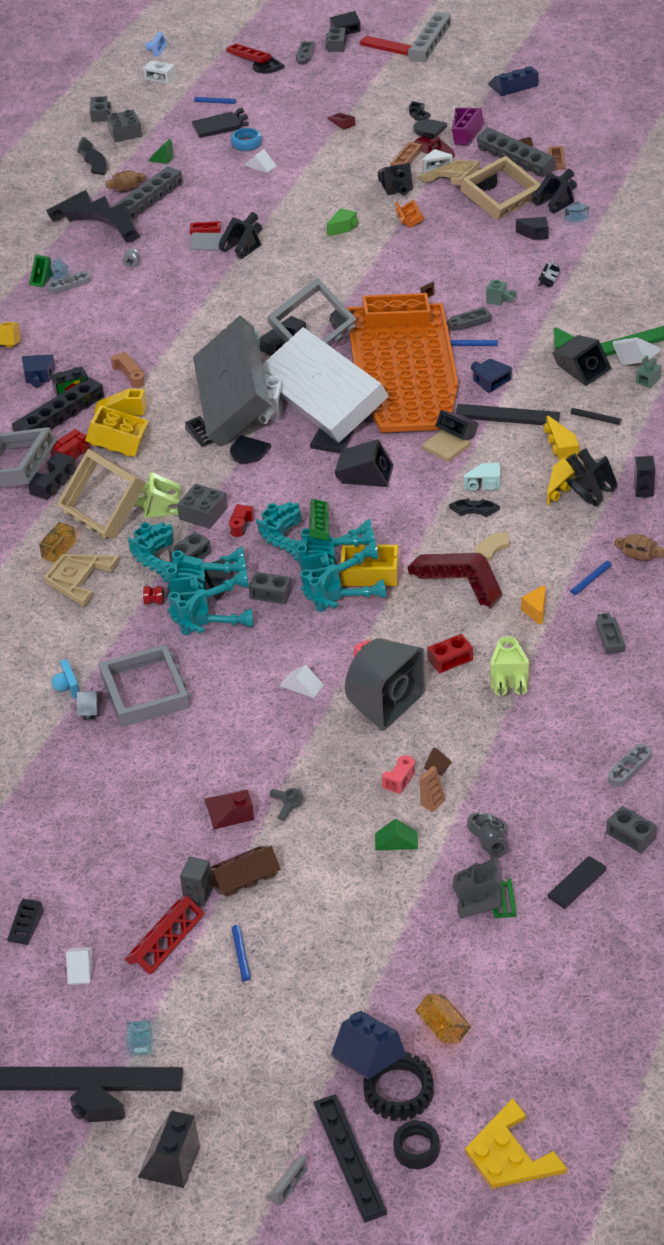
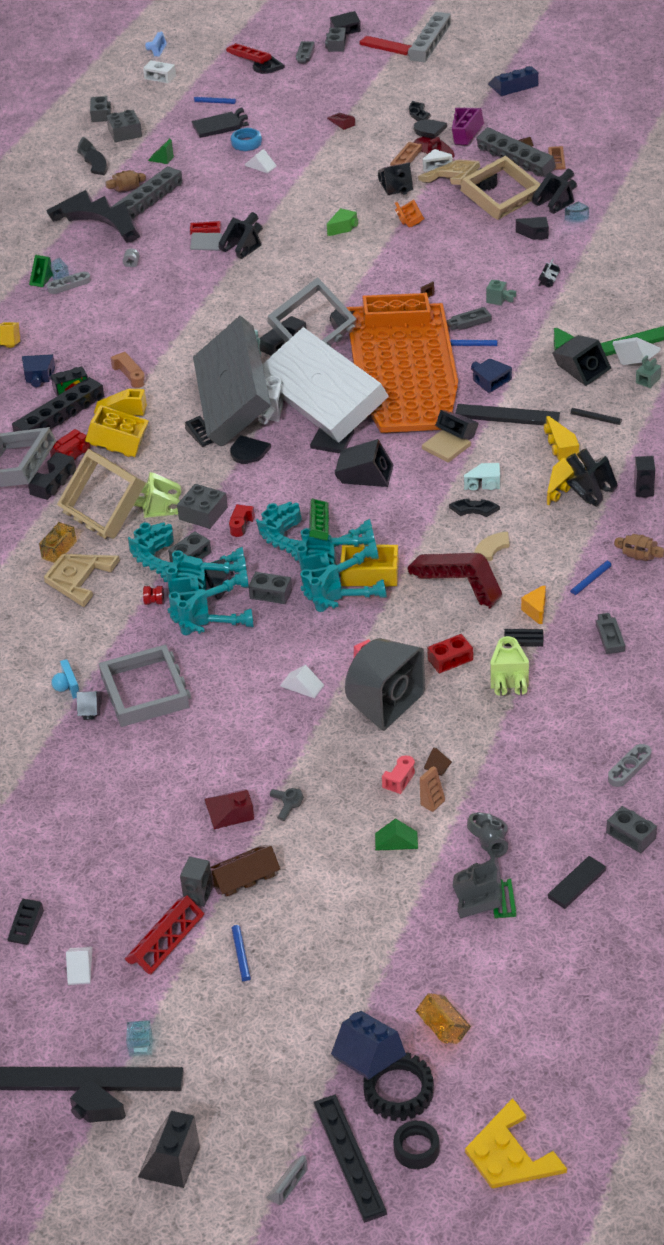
(526, 637): none -> black tile

